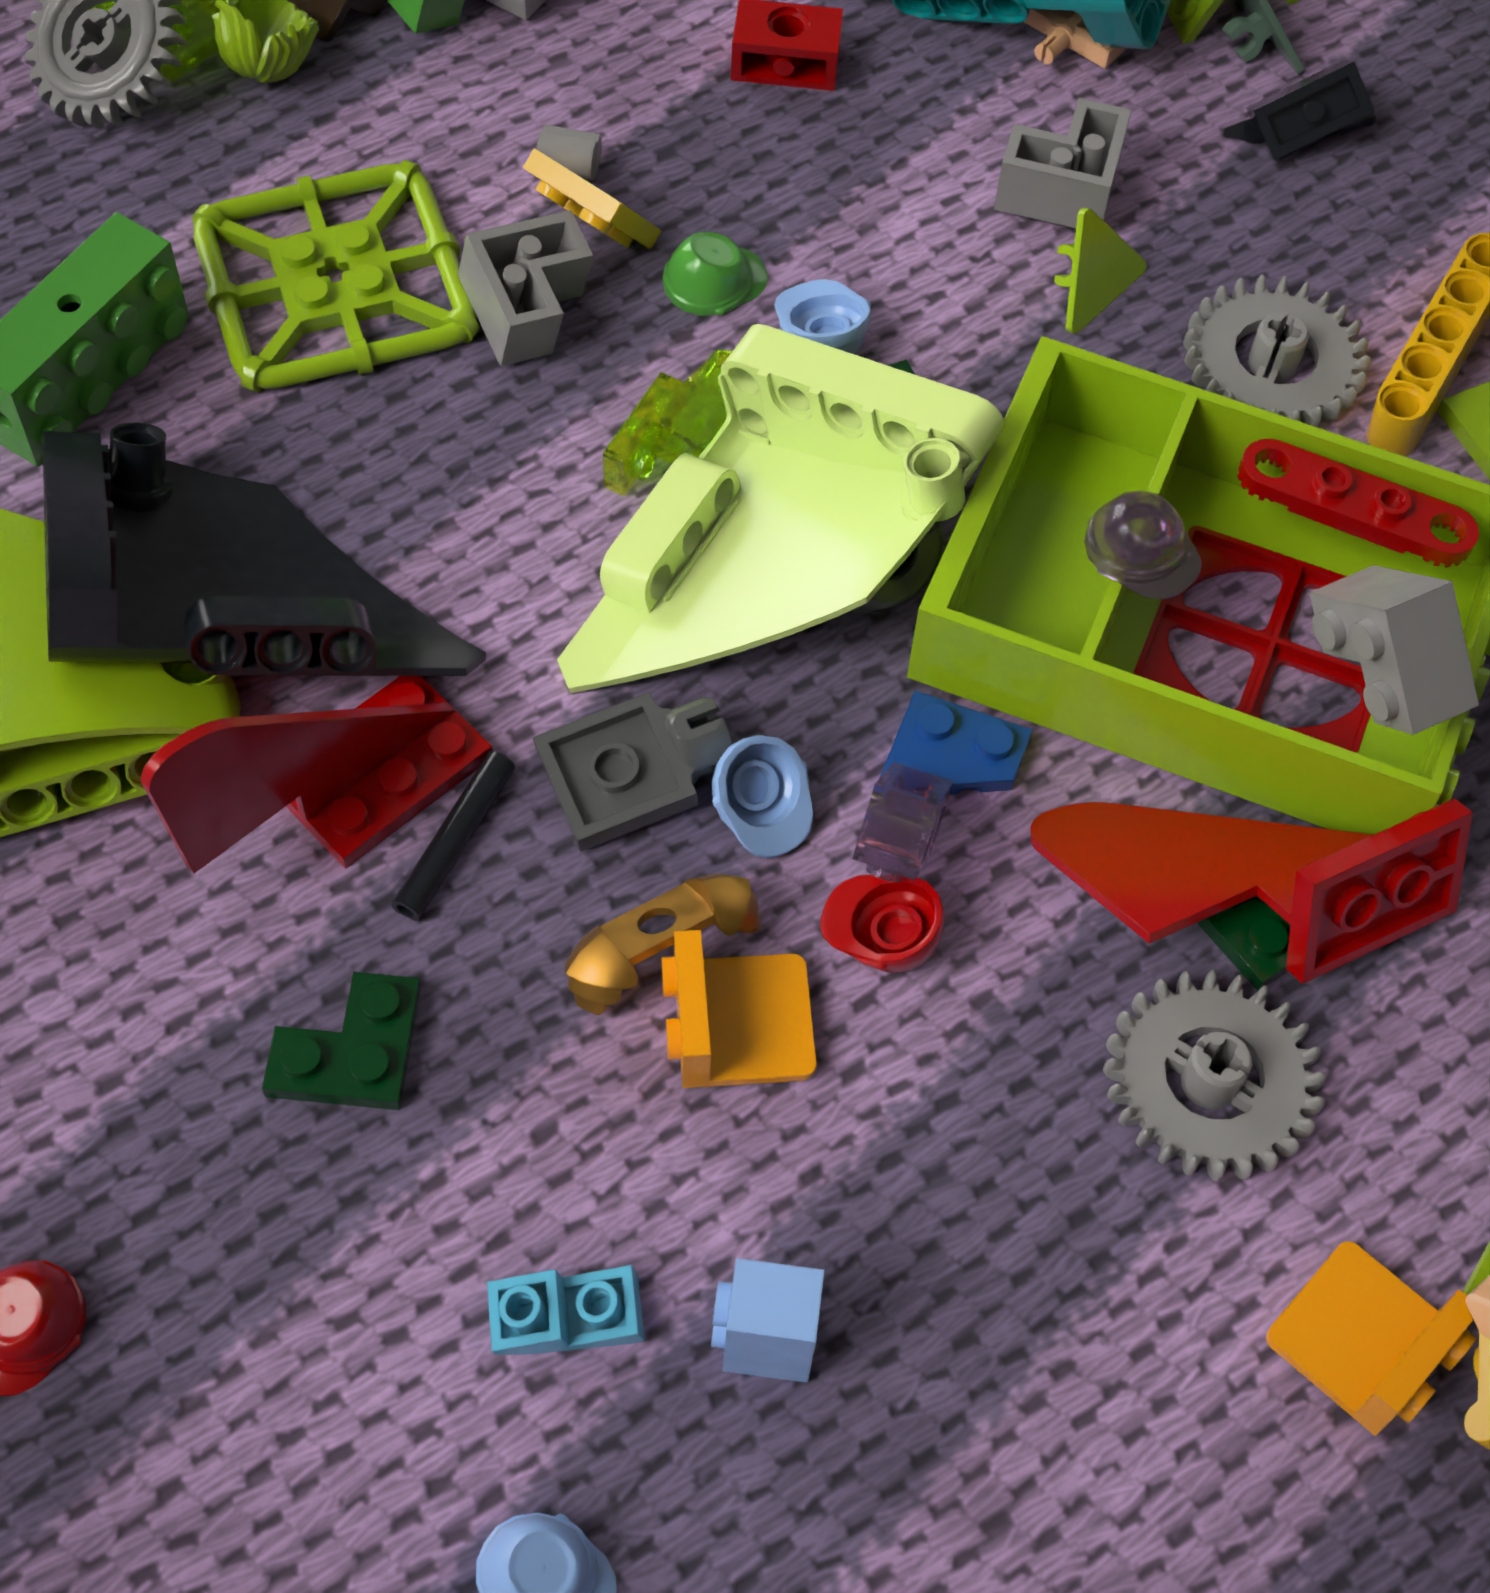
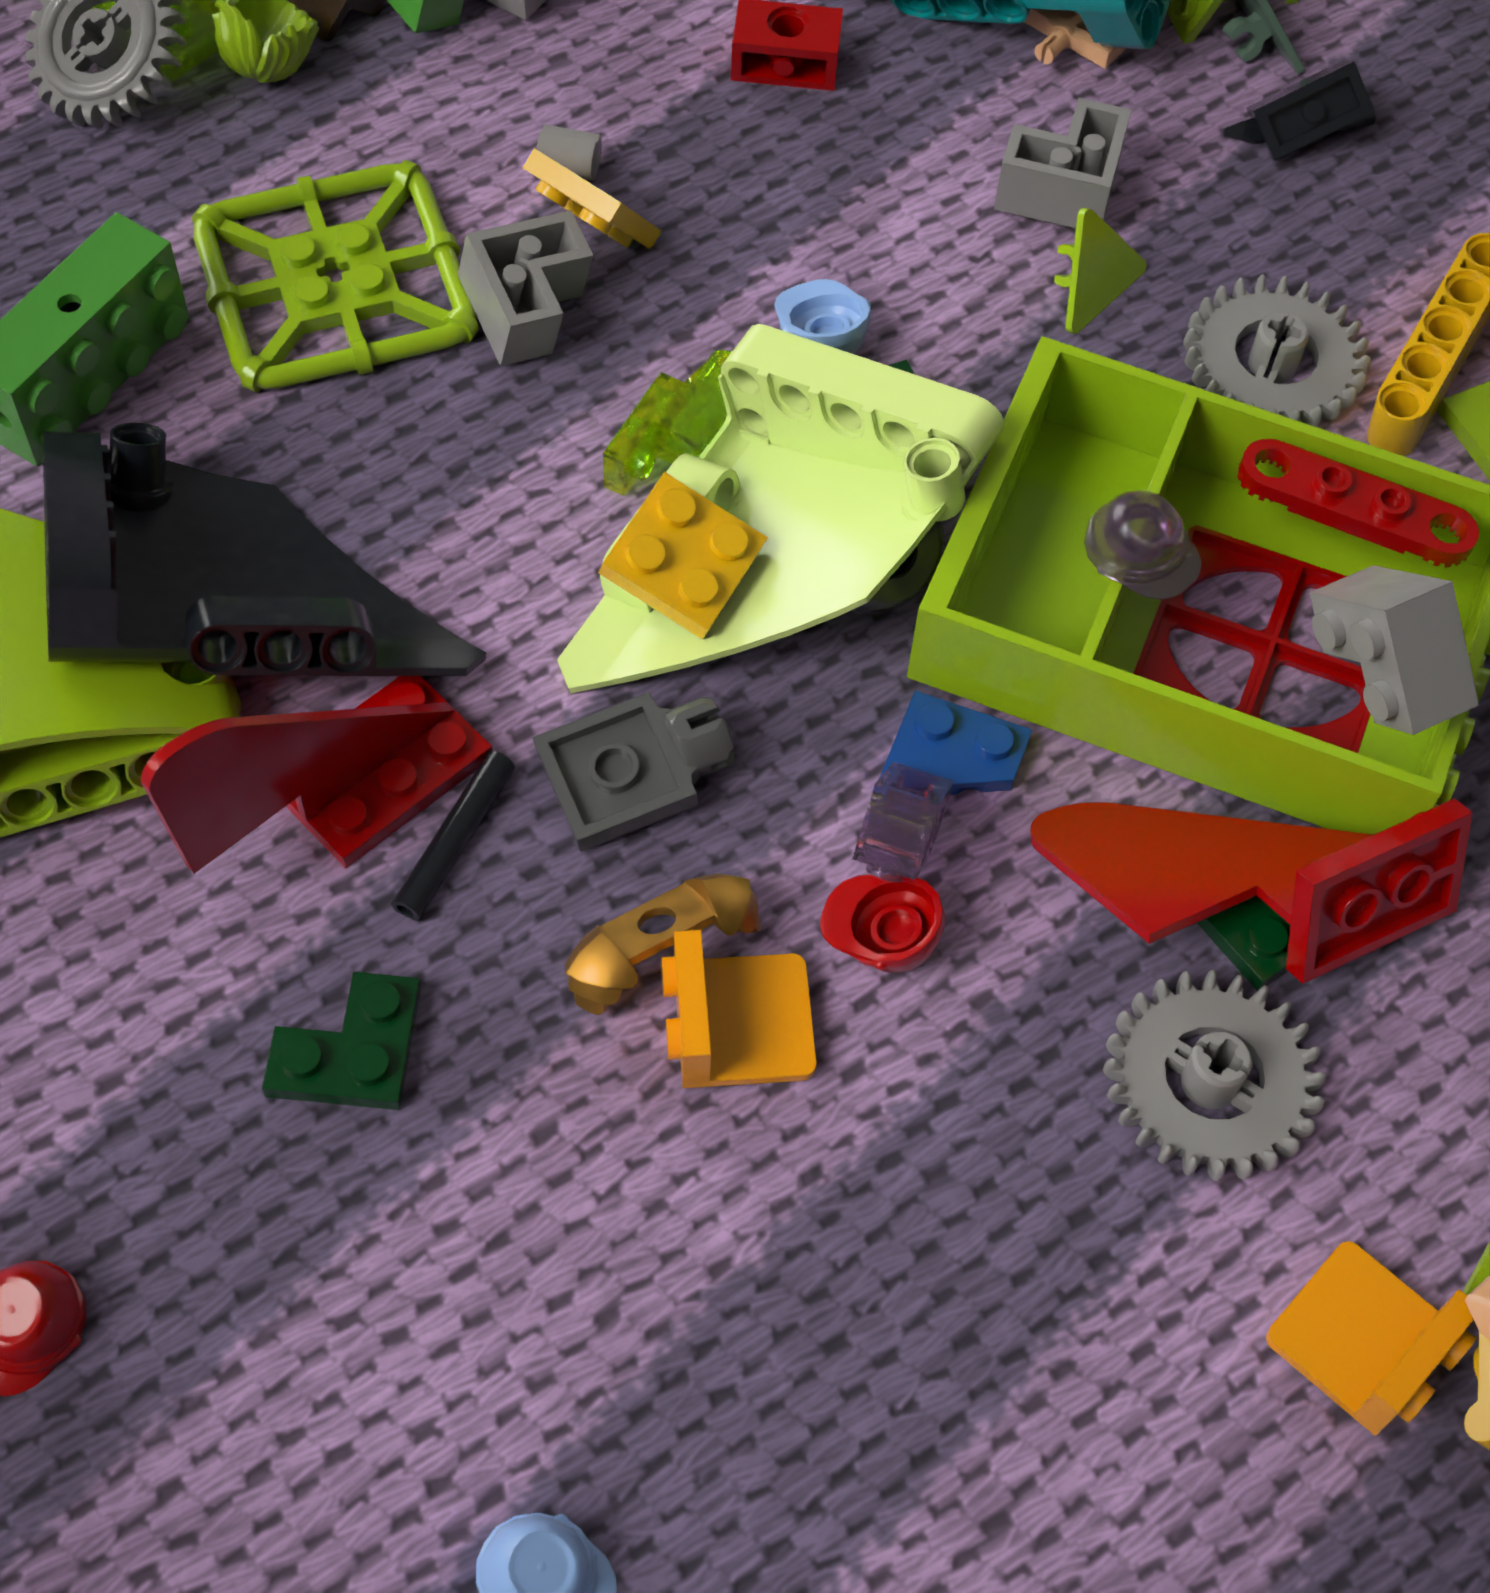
(565, 1313): medium azure slope -> none
(682, 555): none -> yellow plate
(712, 275): bright green hat -> none
(763, 795): light blue hat -> none
(768, 1319): light blue brick -> none

